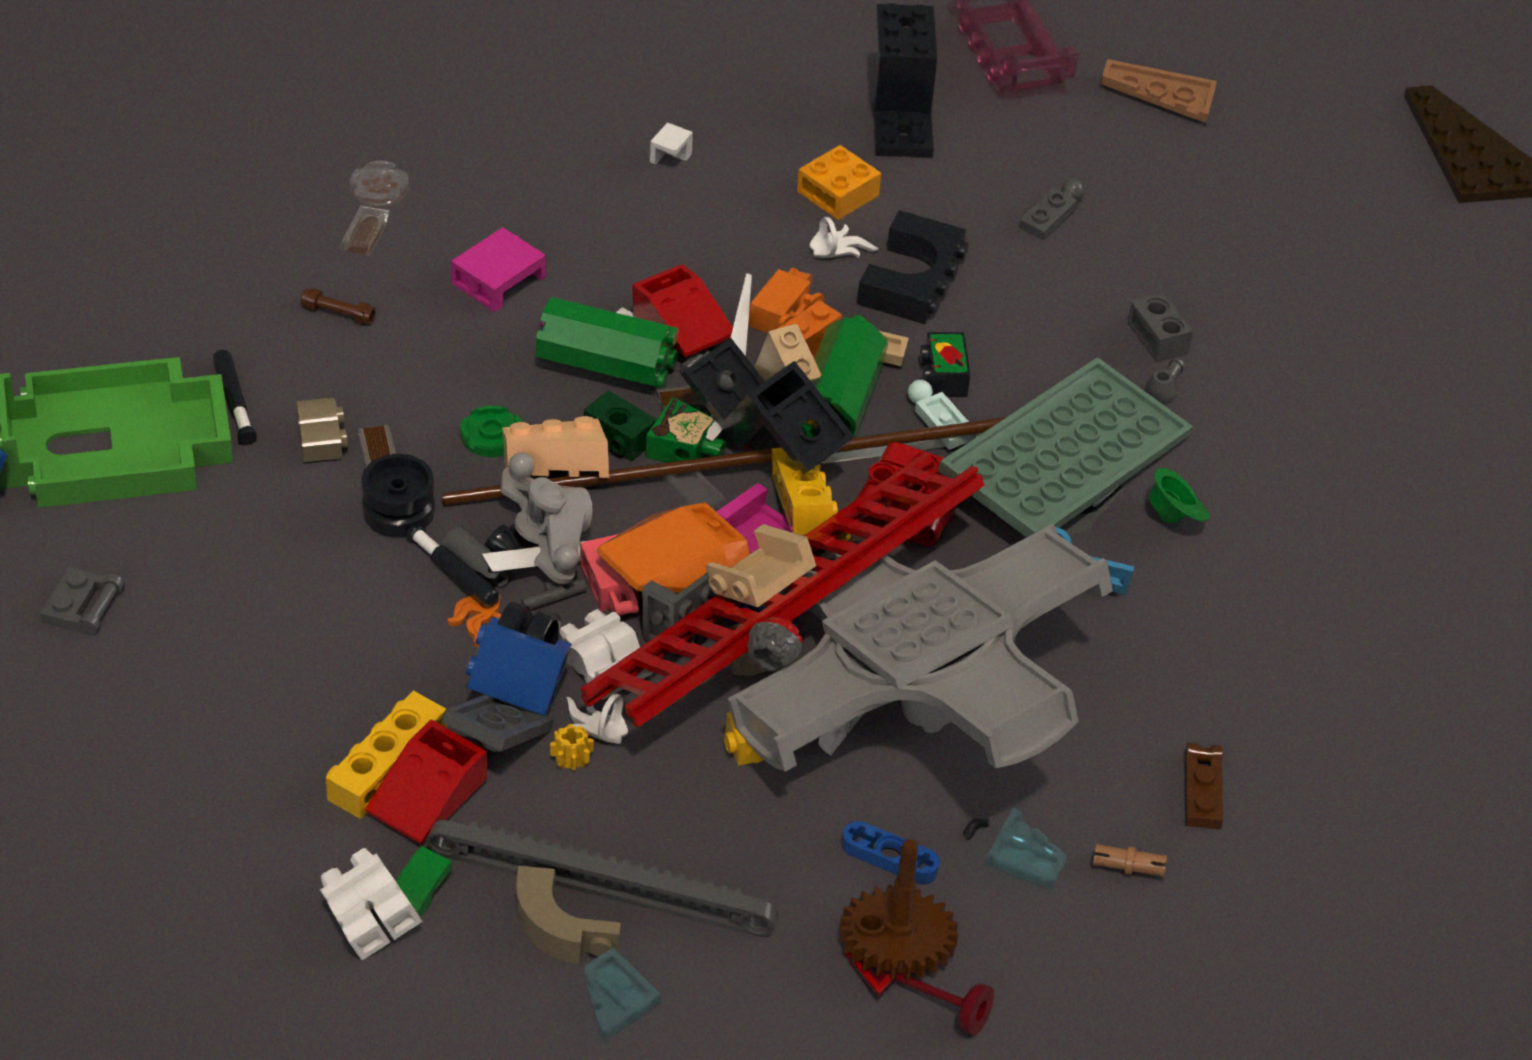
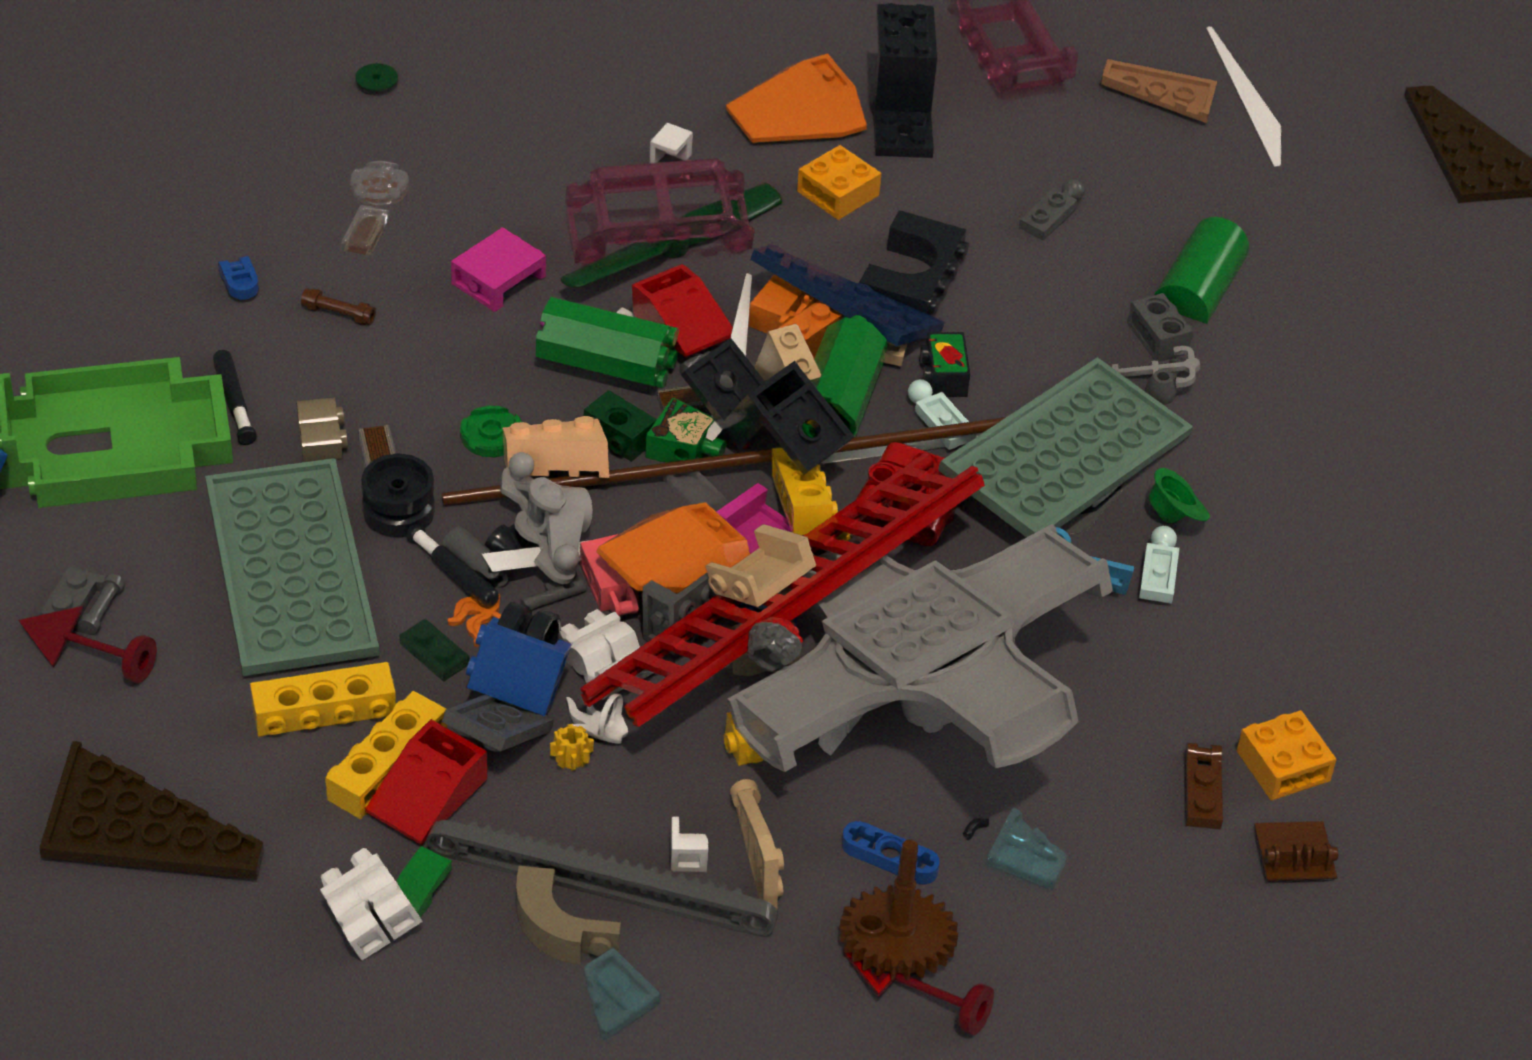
(55, 628): none -> dark red piece
(119, 819): none -> dark brown wing
(239, 278): none -> blue plate
(290, 567): none -> sand green plate
(322, 699): none -> yellow brick
(376, 77): none -> dark green piece
(434, 649): none -> clear green plate
(659, 177): none -> clear pink windscreen
(688, 851): none -> white panel
(757, 200): none -> dark green piece
(760, 848): none -> tan plate
(800, 104): none -> orange wedge
(837, 243): white piece -> none
(893, 319): none -> dark blue wing
(1130, 860): medium nougat pin -> none
(1160, 566): none -> light aqua plate
(1190, 365): none -> light grey piece
(1205, 268): none -> green brick
(1261, 116): none -> white sticker
(1286, 755): none -> light orange brick
(1296, 851): none -> reddish brown hinge

